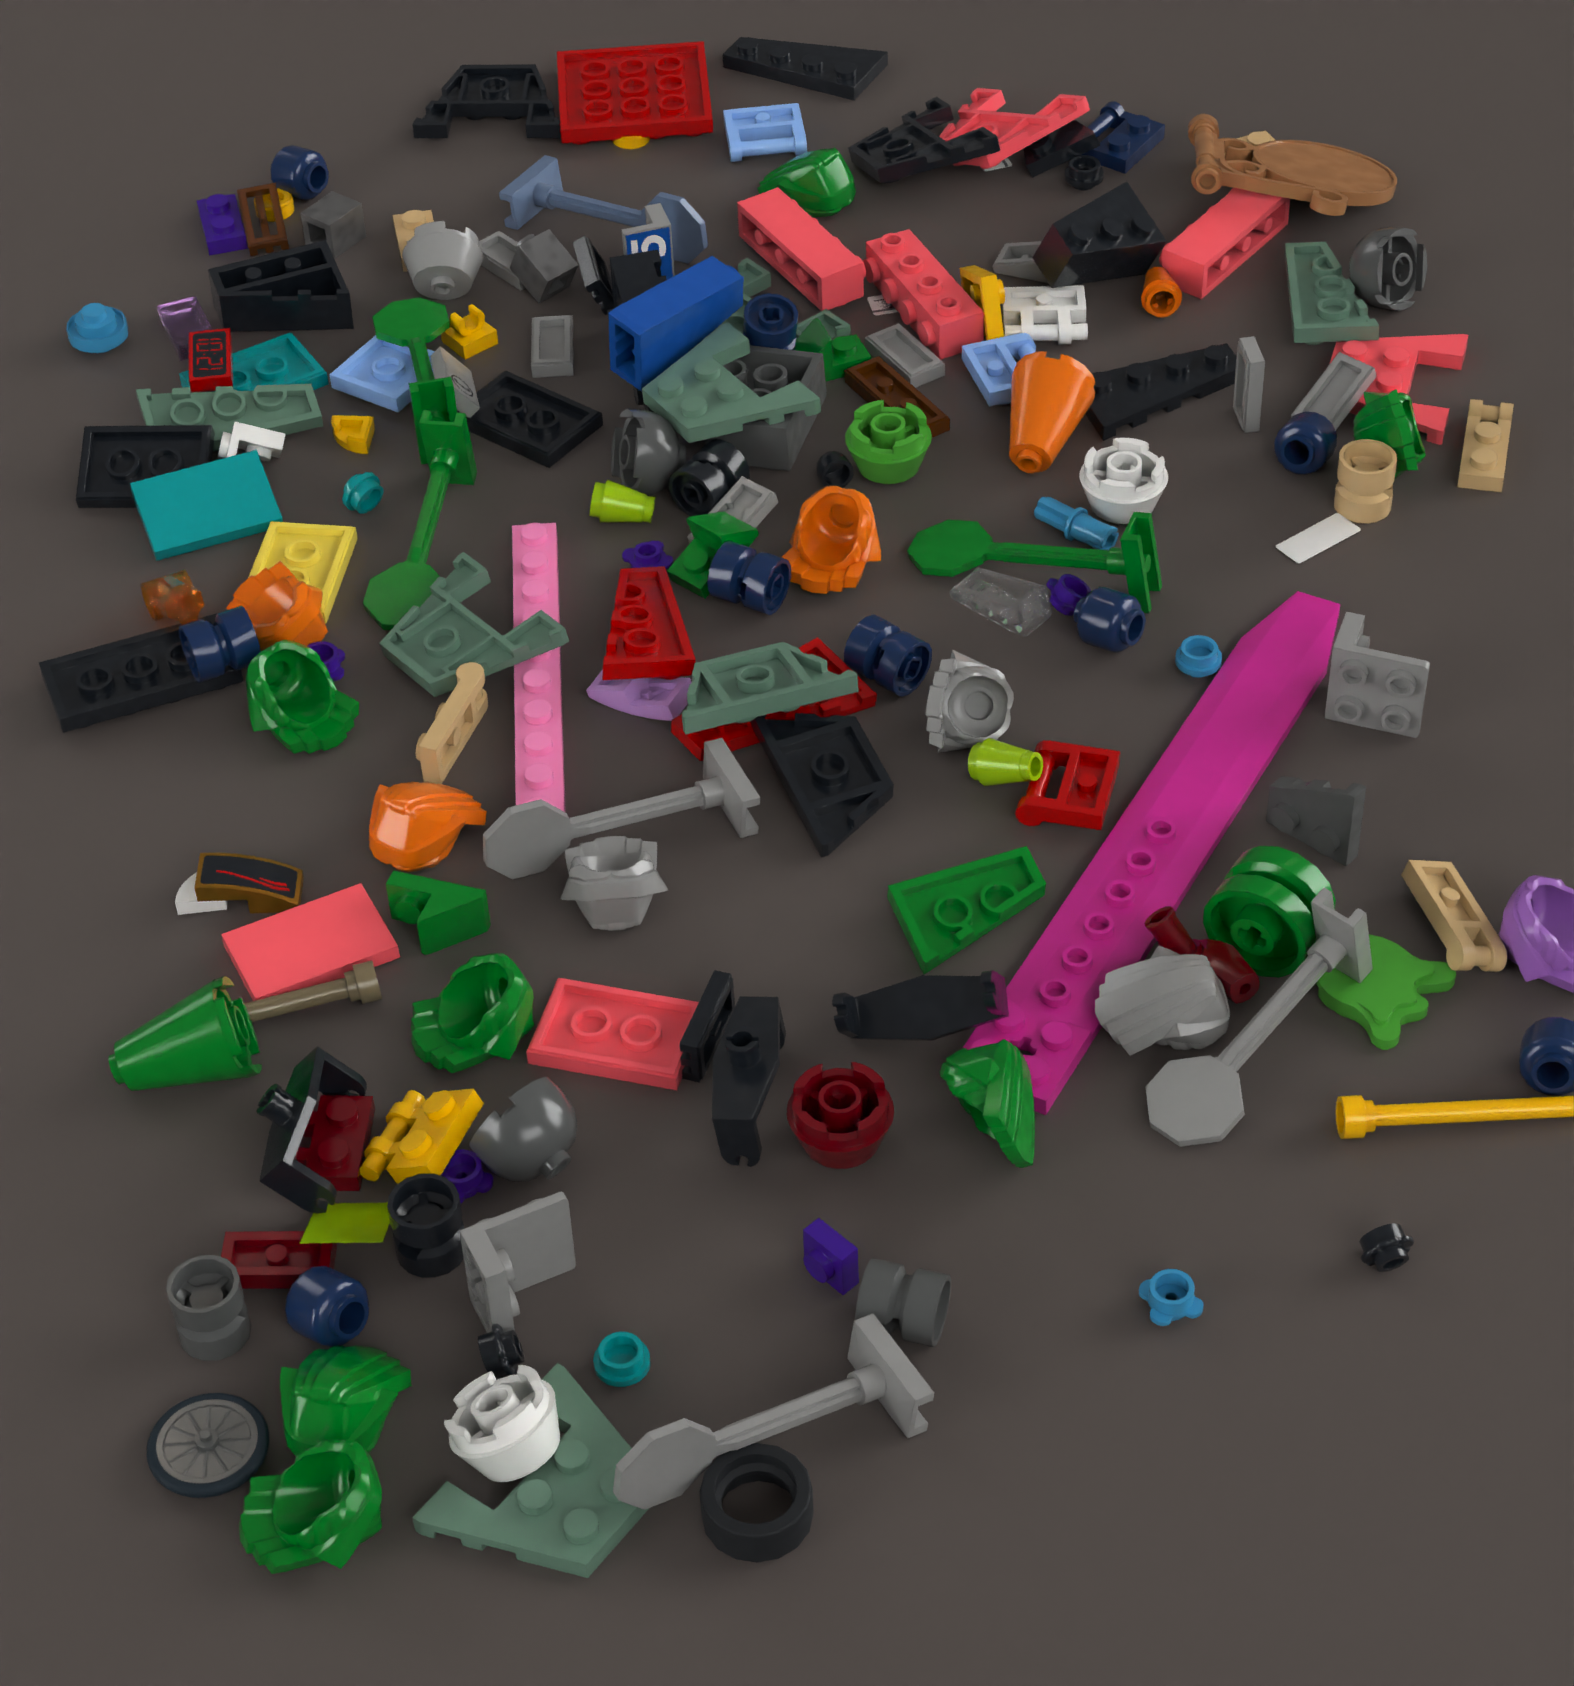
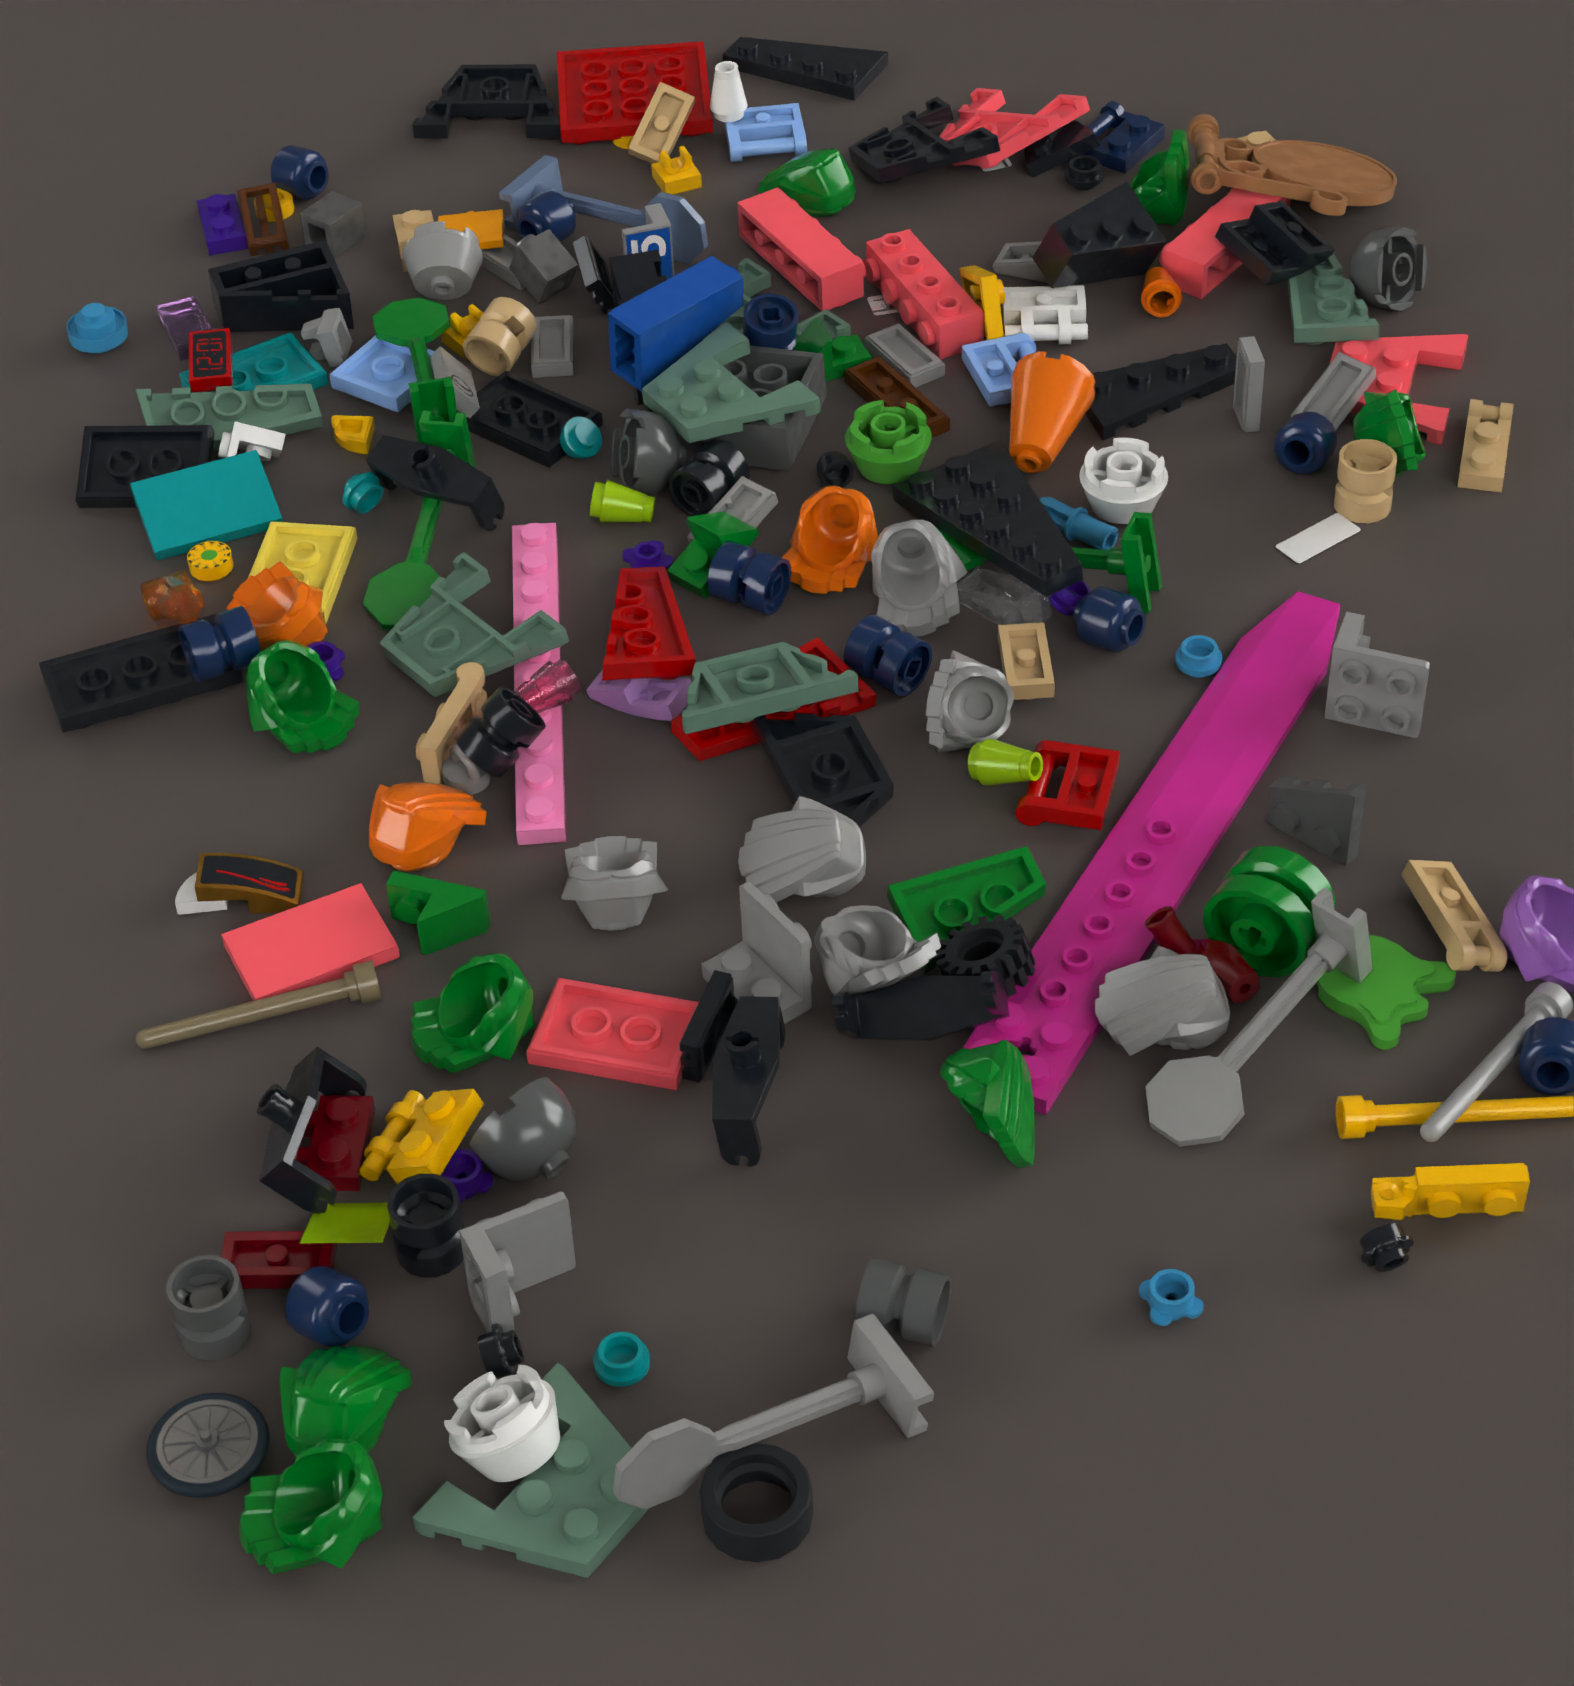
(189, 1043): green cone -> none
(210, 560): none -> yellow tile
(332, 337): none -> light grey tile
(436, 475): none -> black piece
(464, 774): none -> light grey tile
(485, 224): none -> light orange piece
(495, 737): none -> black wheel
(500, 336): none -> tan wheel
(536, 833): light grey piece -> none
(547, 212): none -> dark blue head
(550, 686): none -> clear pink cone
(580, 438): none -> teal plate
(661, 123): none -> tan plate
(676, 174): none -> yellow tile
(727, 95): none -> white cone
(770, 958): none -> light grey bracket
(803, 852): none -> light grey hair
(830, 1257): dark purple plate -> none
(840, 1114): dark red cone -> none
(869, 949): none -> light grey hair
(915, 577): none -> light grey hair
(988, 947): none -> black tyre
(996, 514): none -> black wing
(1026, 660): none -> tan plate
(1165, 181): none -> green hair
(1274, 243): none -> black slope
(1452, 1190): none -> yellow hinge
(1545, 1001): none -> light grey piece

